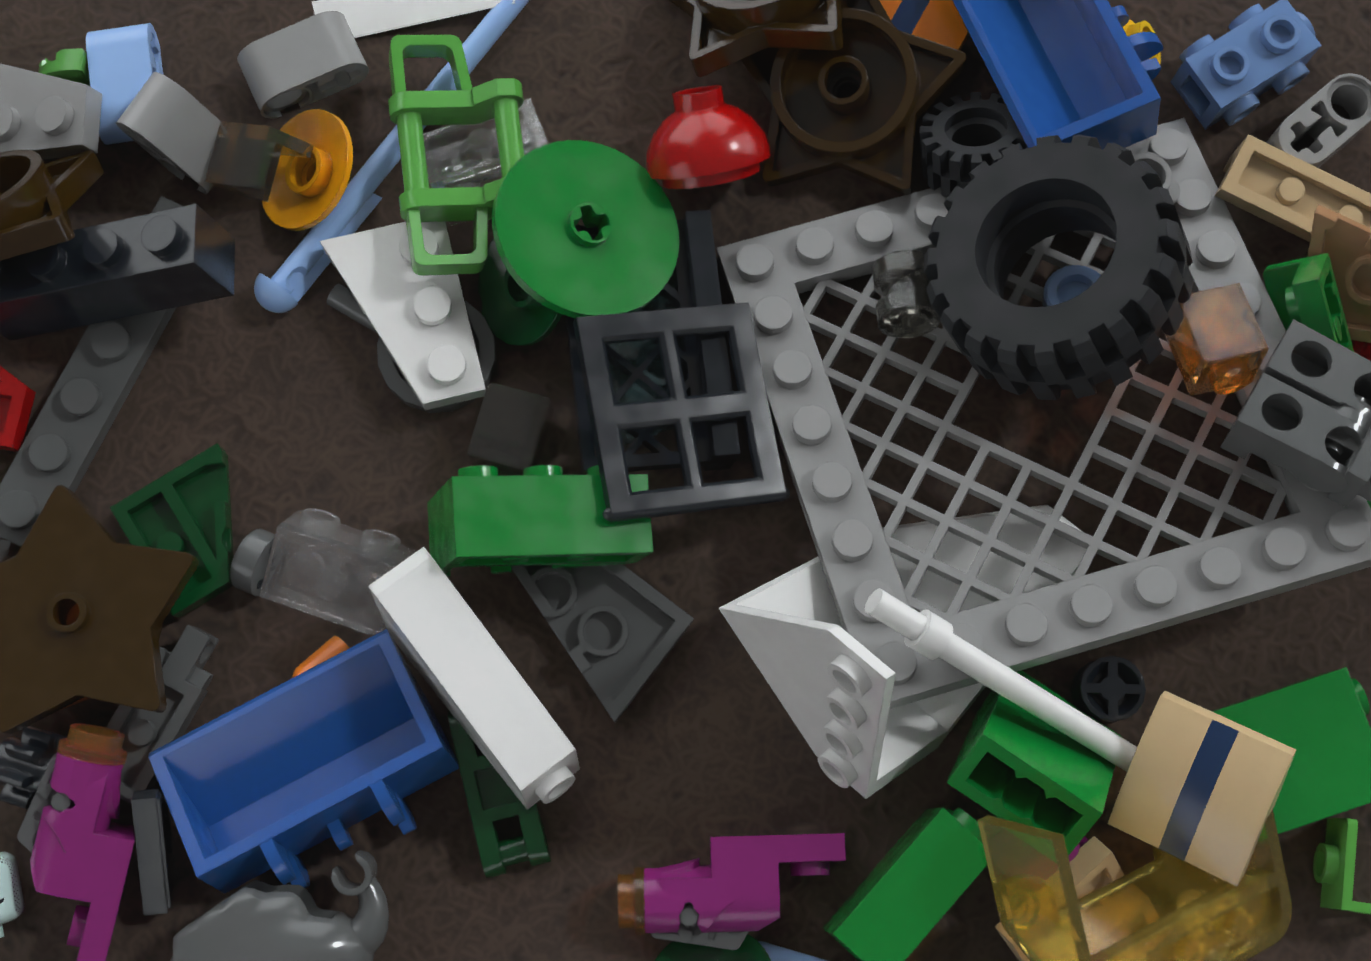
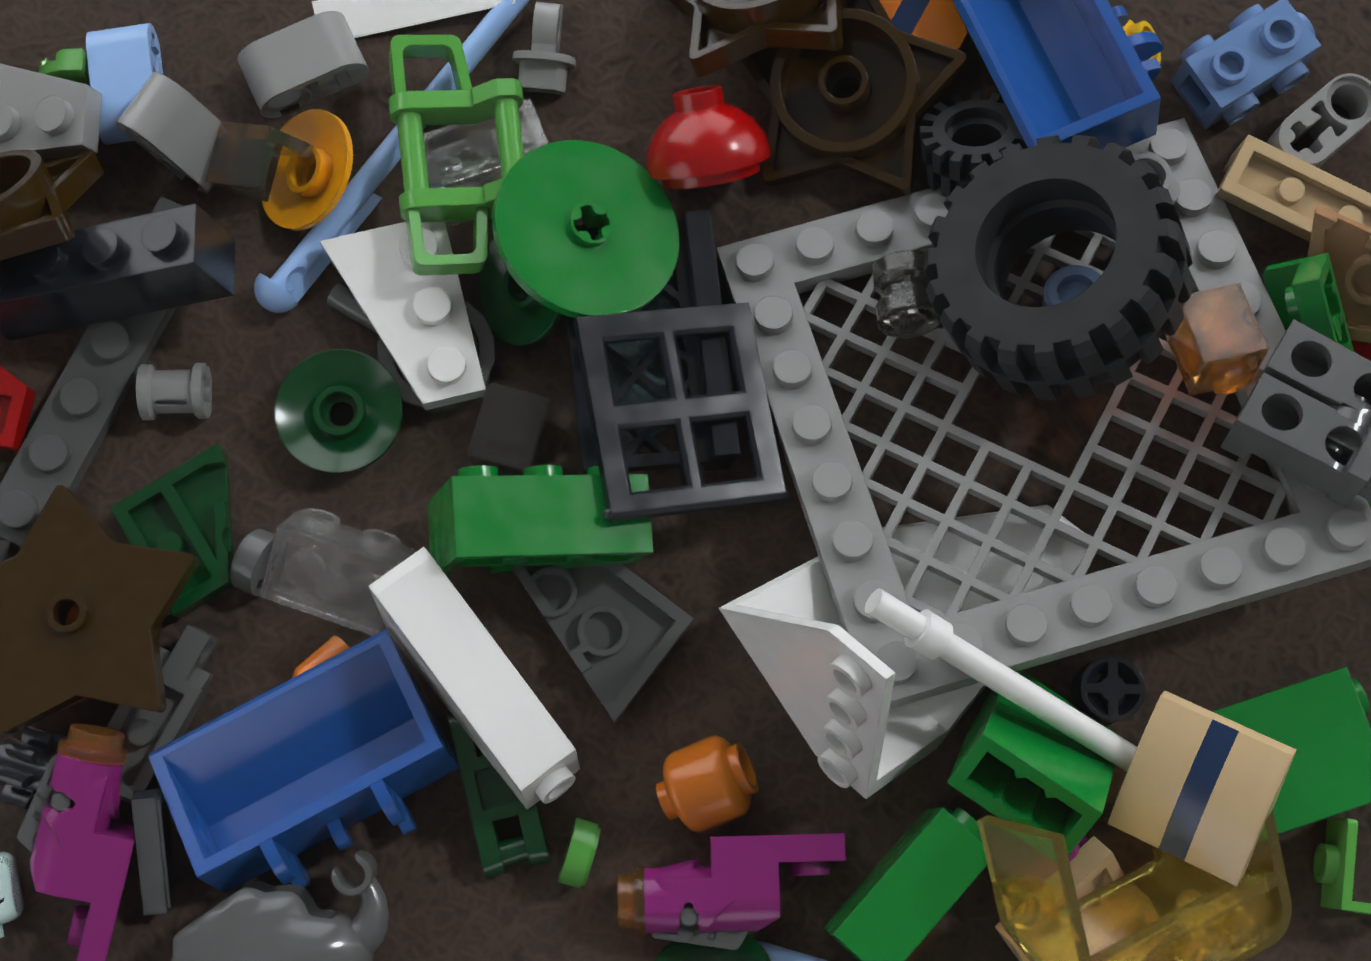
(174, 391): none -> light grey bush
(317, 389): none -> dark green dish
(543, 66): none -> light grey piece
(579, 853): none -> bright green tile
(707, 784): none -> orange head

